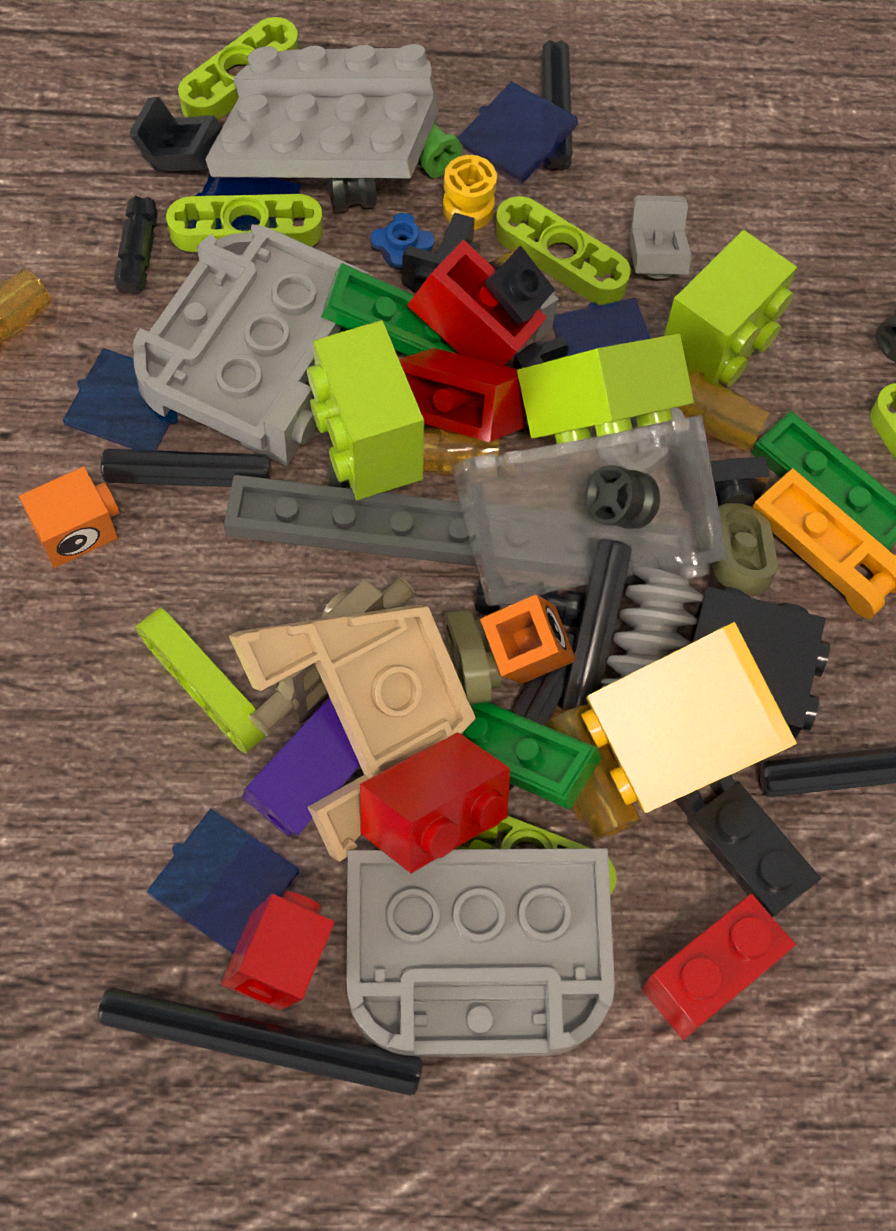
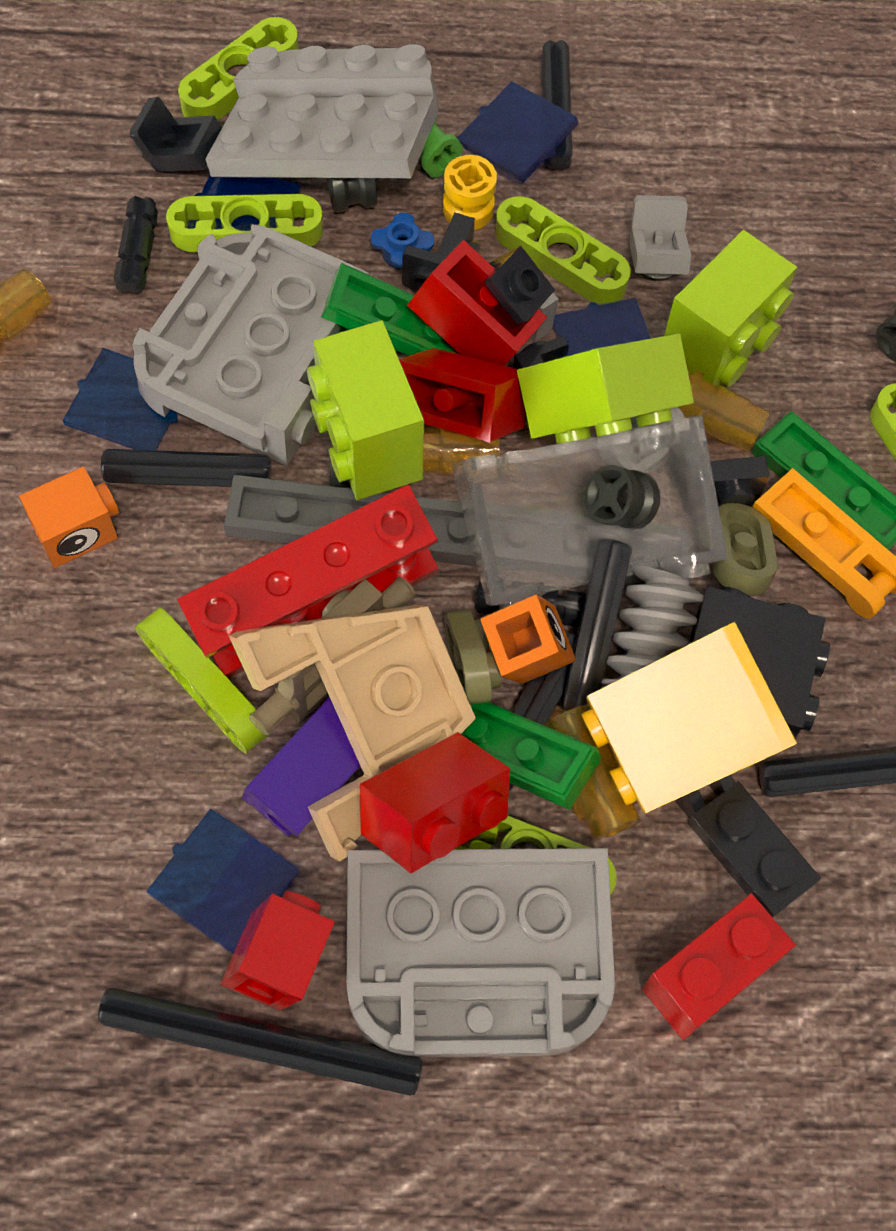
(301, 577): none -> red fence

